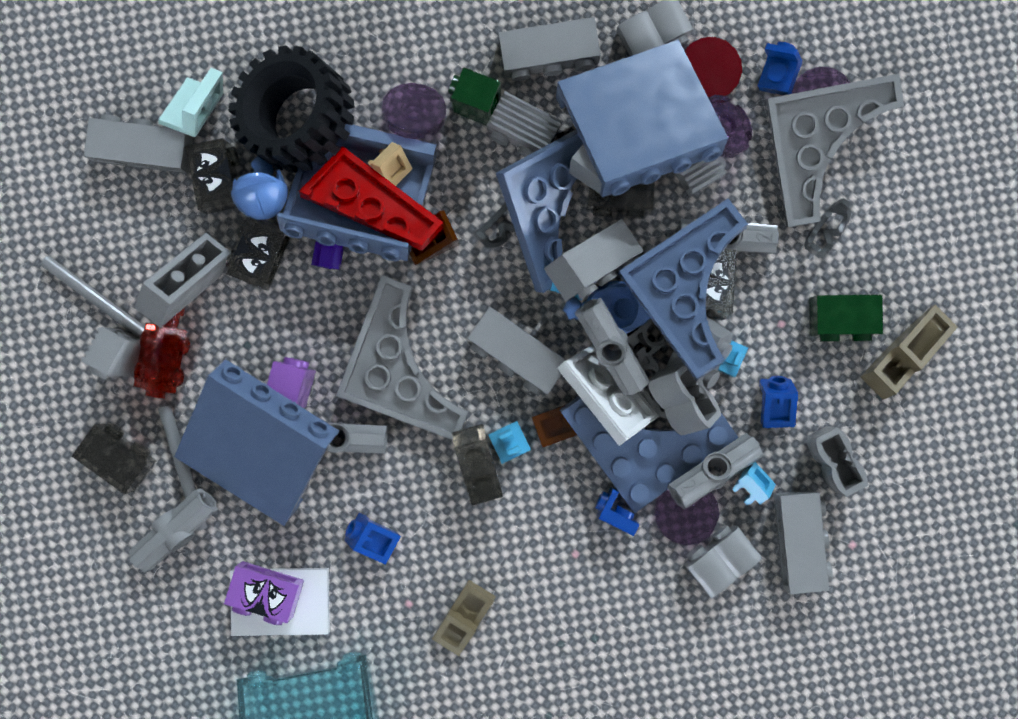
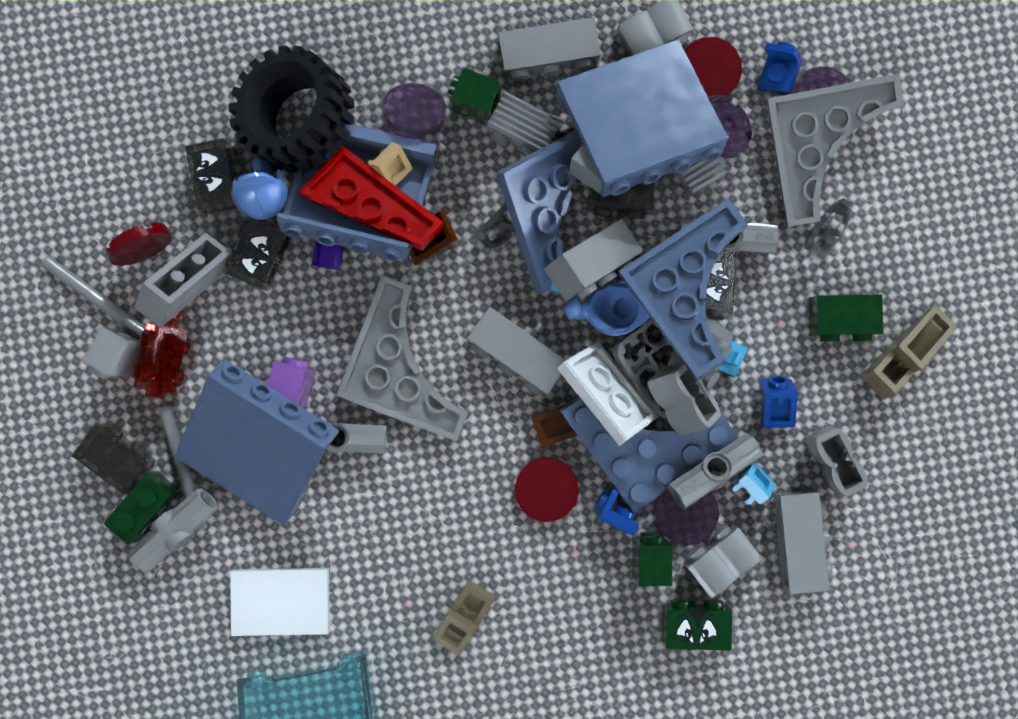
(136, 144): light grey brick -> none
(138, 244): none -> dark red tile
(142, 507): none -> dark green brick
(193, 103): light aqua panel -> none
(263, 593): medium lavender brick -> none
(371, 538): blue bracket -> none
(477, 464): clear smoke brick -> none
(509, 442): medium azure tile -> none
(546, 489): none -> dark red tile
(602, 331): light grey piece -> none
(652, 560): none -> dark green brick
(697, 626): none -> dark green brick

